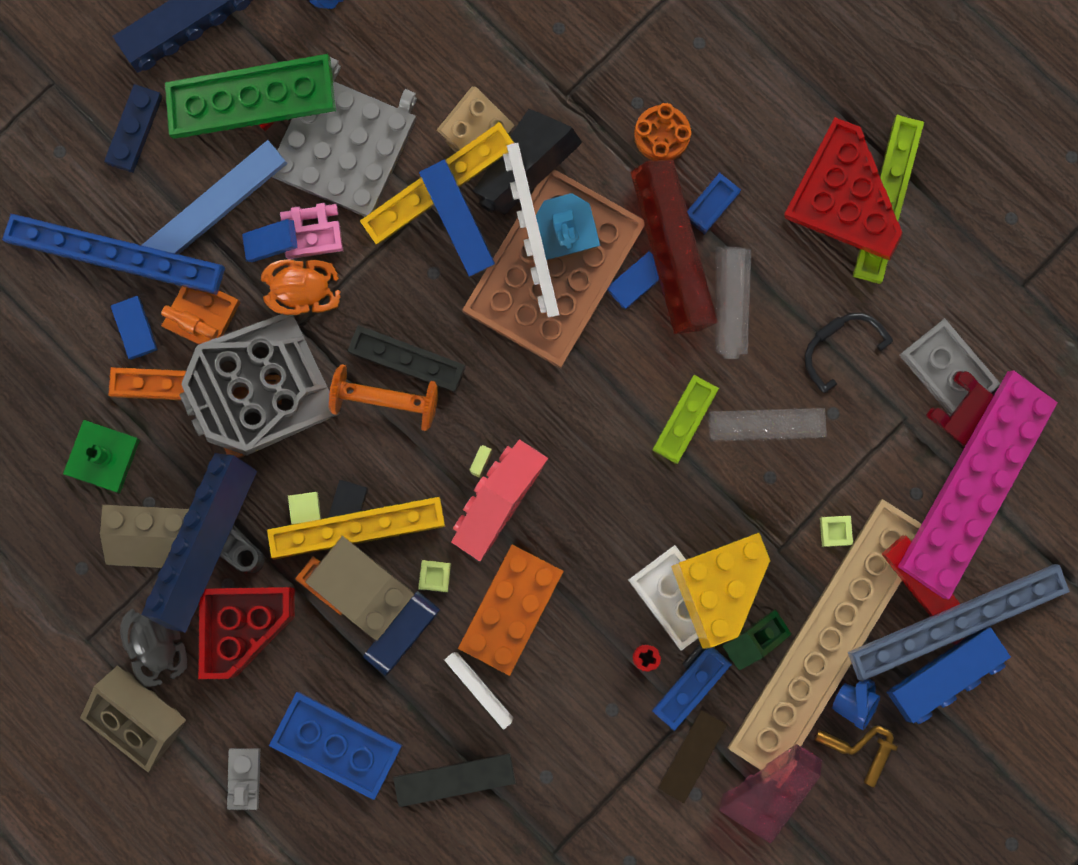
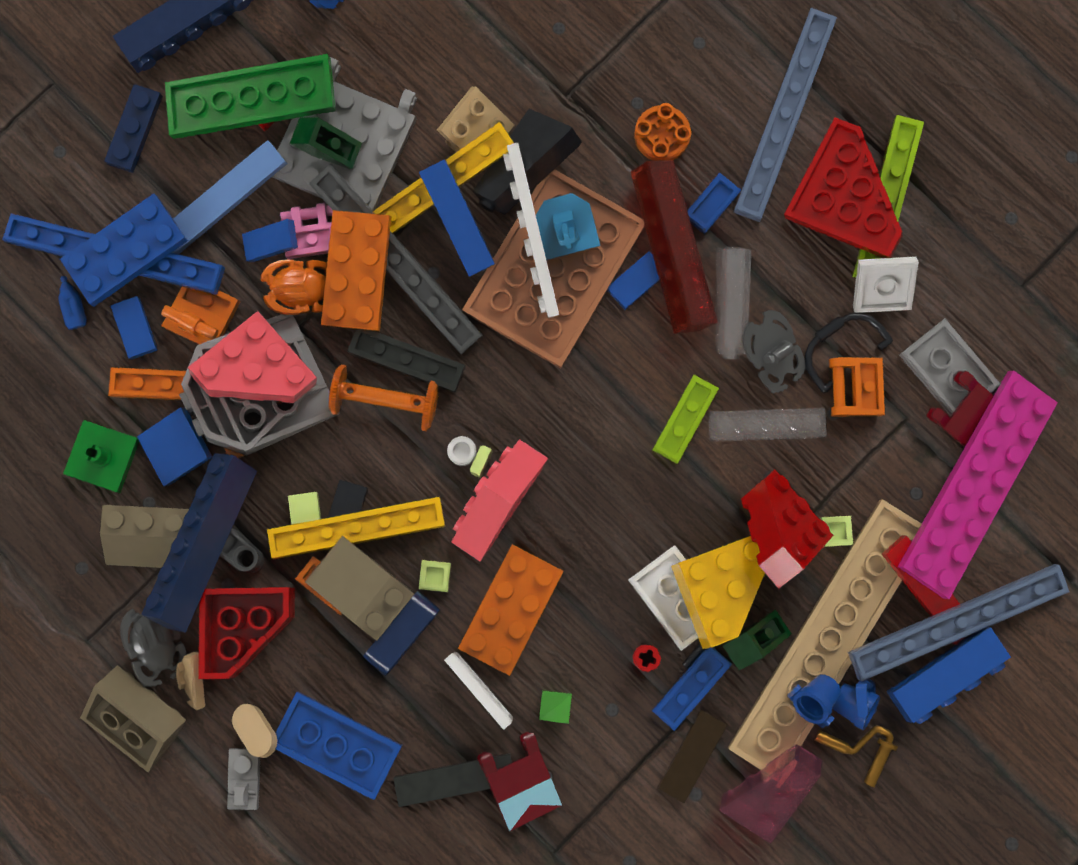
(71, 306): none -> blue piece
(123, 250): none -> blue plate
(174, 446): none -> blue tile
(187, 678): none -> tan tile
(253, 366): none -> coral brick
(254, 730): none -> tan tile
(325, 142): none -> dark green slope
(356, 270): none -> orange plate
(403, 266): none -> dark grey tile
(462, 451): none -> white tile
(522, 787): none -> dark red flag
(555, 706): none -> bright green slope
(773, 350): none -> dark grey shield
(783, 528): none -> red brick
(785, 115): none -> sand blue tile
(816, 700): none -> blue piece
(866, 386): none -> orange plate
(885, 284): none -> white tile

